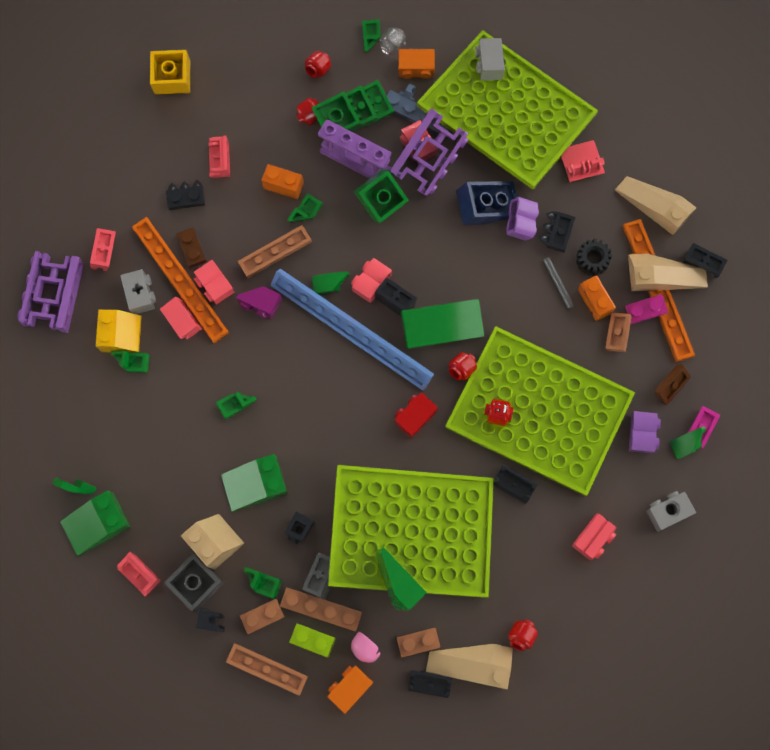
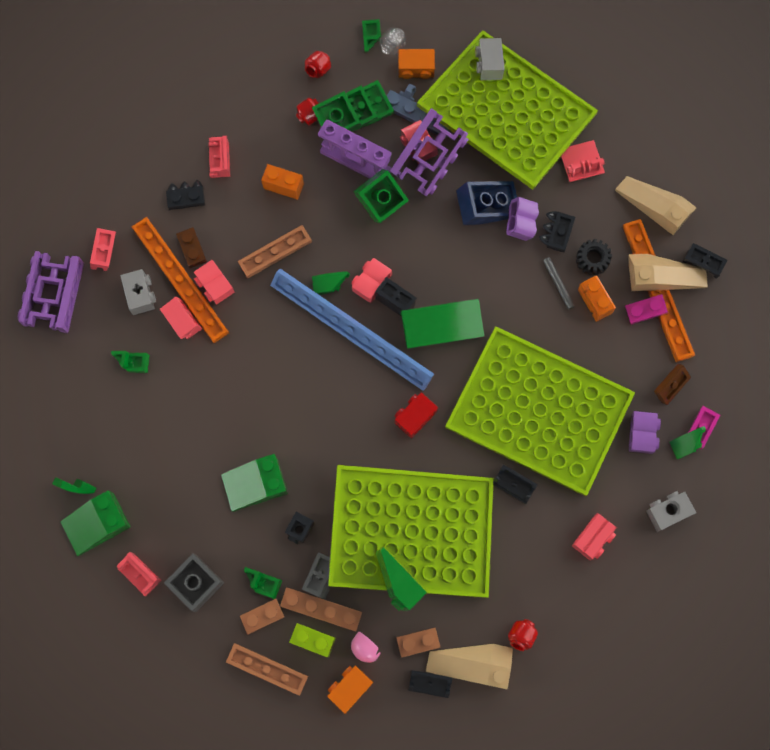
(118, 331): yellow slope -> none
(170, 72): yellow brick -> none
(207, 620): black hinge -> none
(212, 540): tan slope -> none
(234, 404): green slope -> none
(261, 300): magenta slope -> none
(307, 209): green slope -> none
(462, 366): red head -> none
(499, 412): red head -> none
(618, 332): nougat plate -> none

